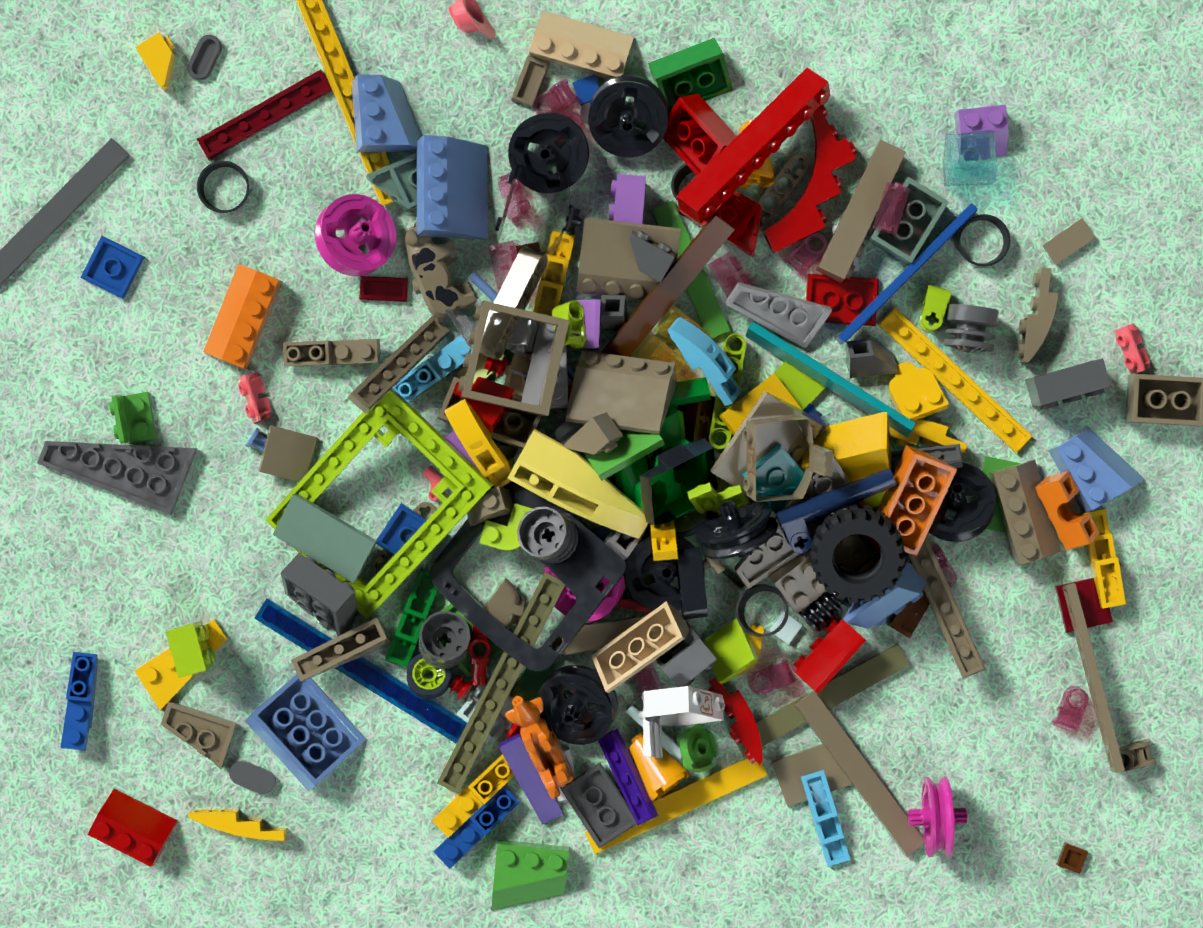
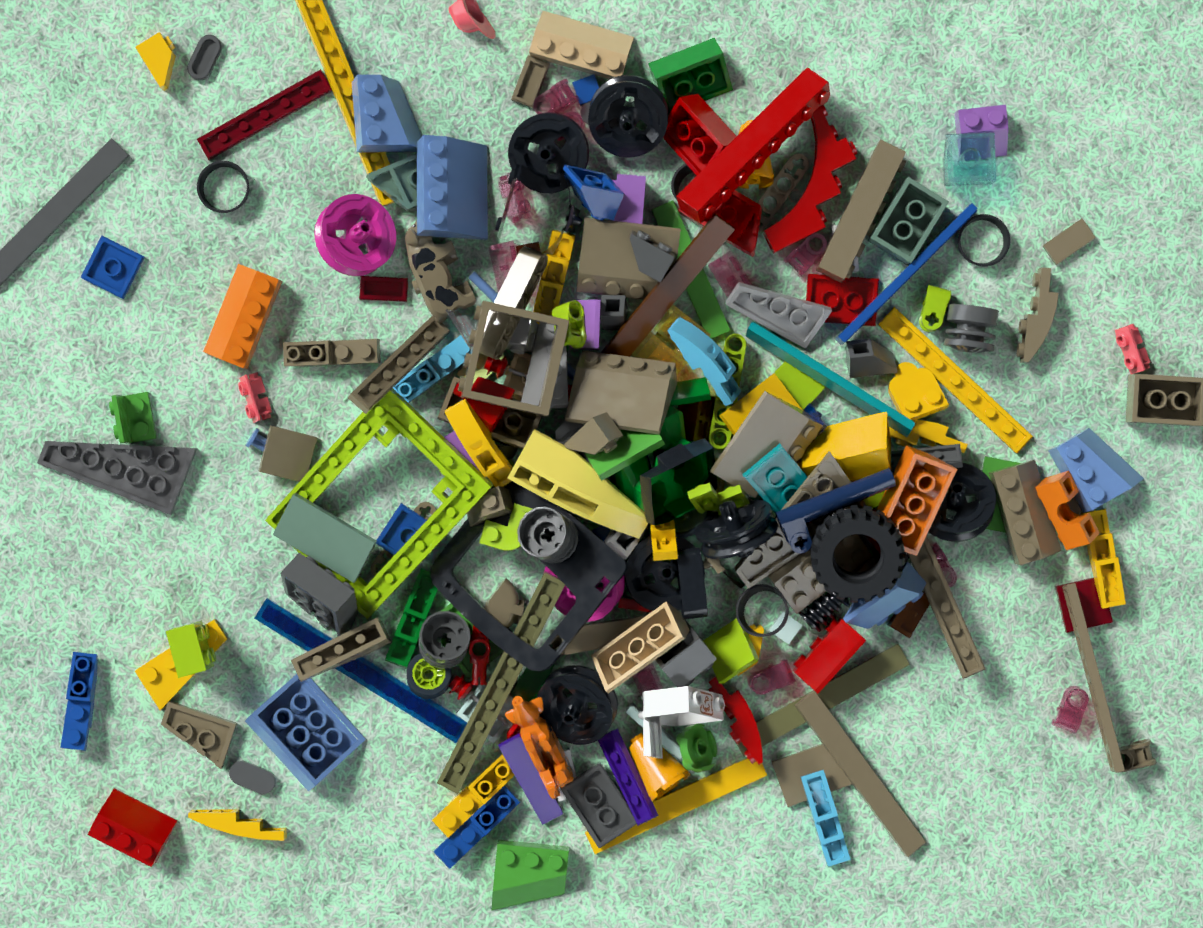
(434, 478): coral arm -> none
(595, 191): none -> blue slope
(819, 459): dark tan piece -> none
(891, 207): clear pink hinge -> none
(937, 816): dark pink wheel -> none
(1068, 384): dark grey brick -> none
(1072, 857): reddish brown tile -> none

